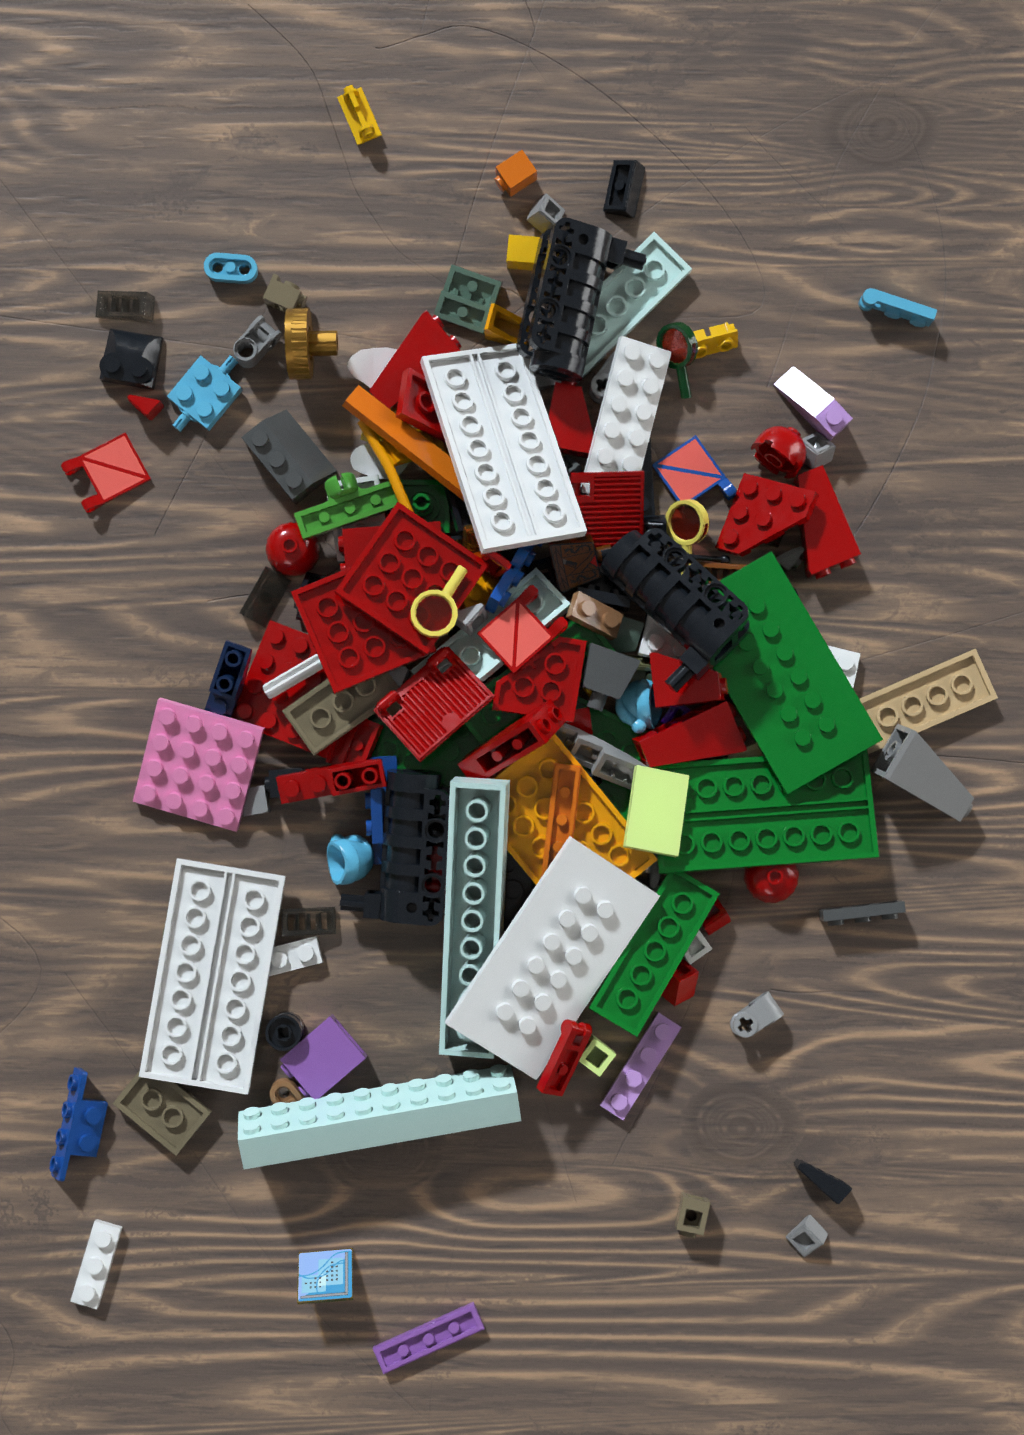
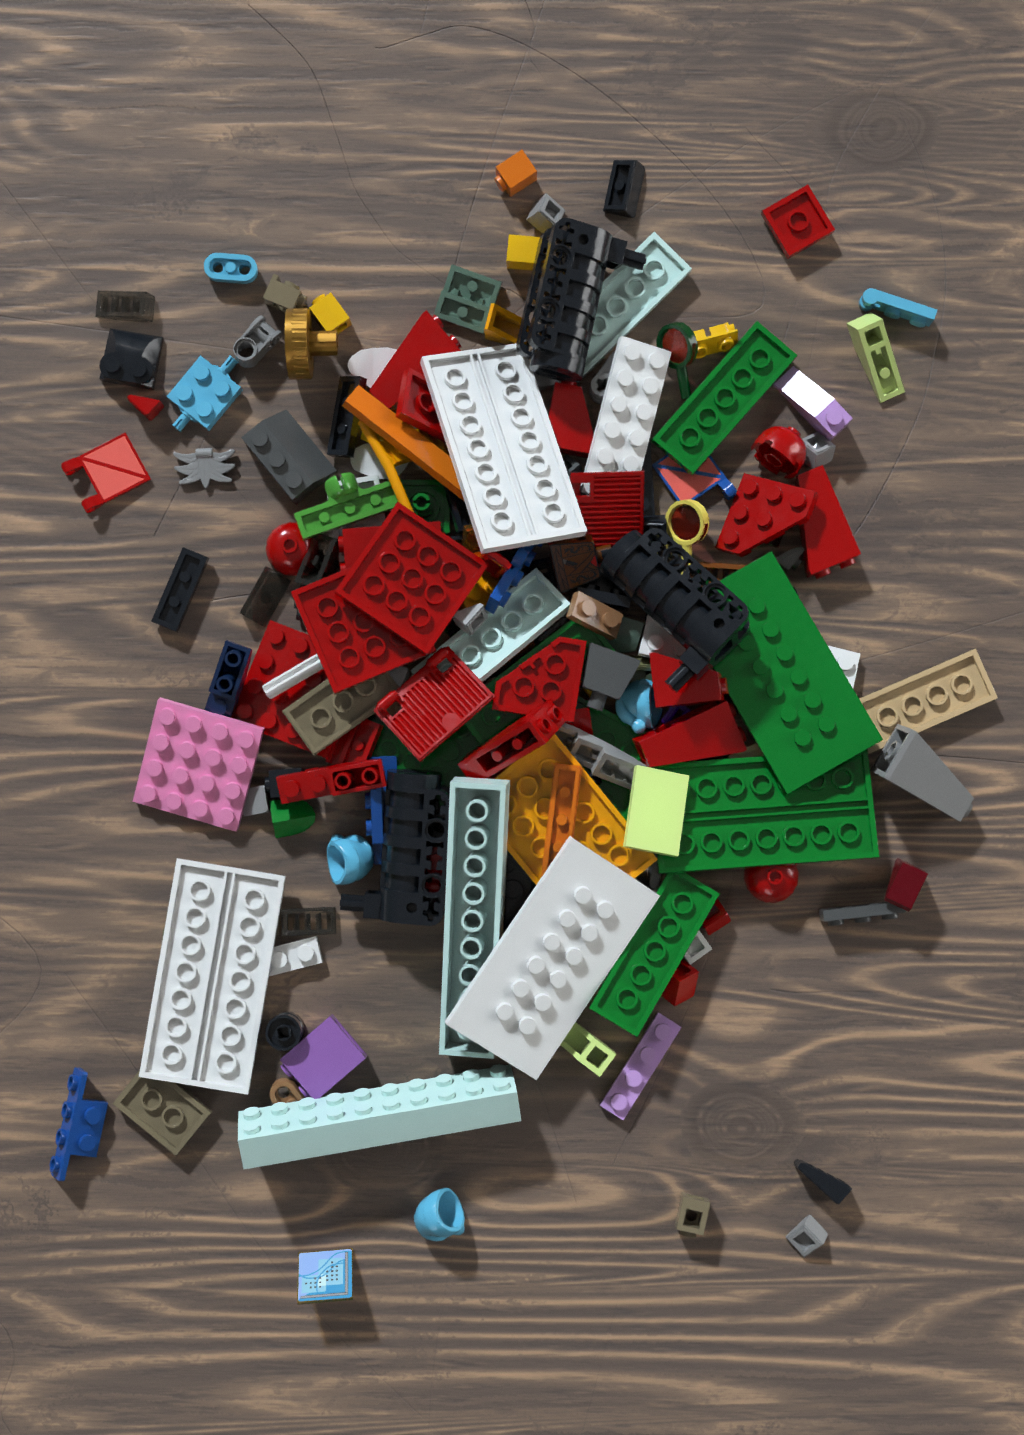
(96, 1264): white plate -> none
(180, 589): none -> black plate
(204, 466): none -> light grey piece
(291, 817): none -> green brick
(319, 561): none -> clear smoke slope
(329, 313): none -> yellow brick
(344, 424): none -> black plate
(359, 114): yellow hinge -> none
(428, 1337): medium lavender tile -> none
(435, 610): piece -> none
(440, 1215): none -> medium azure piece
(518, 634): coral flag -> none
(564, 1057): red plate -> none
(723, 559): black hinge -> none
(724, 398): none -> green plate
(759, 1012): light grey piece -> none
(797, 221): none -> red plate
(876, 355): none -> yellowish green slope
(904, 884): none -> dark red slope

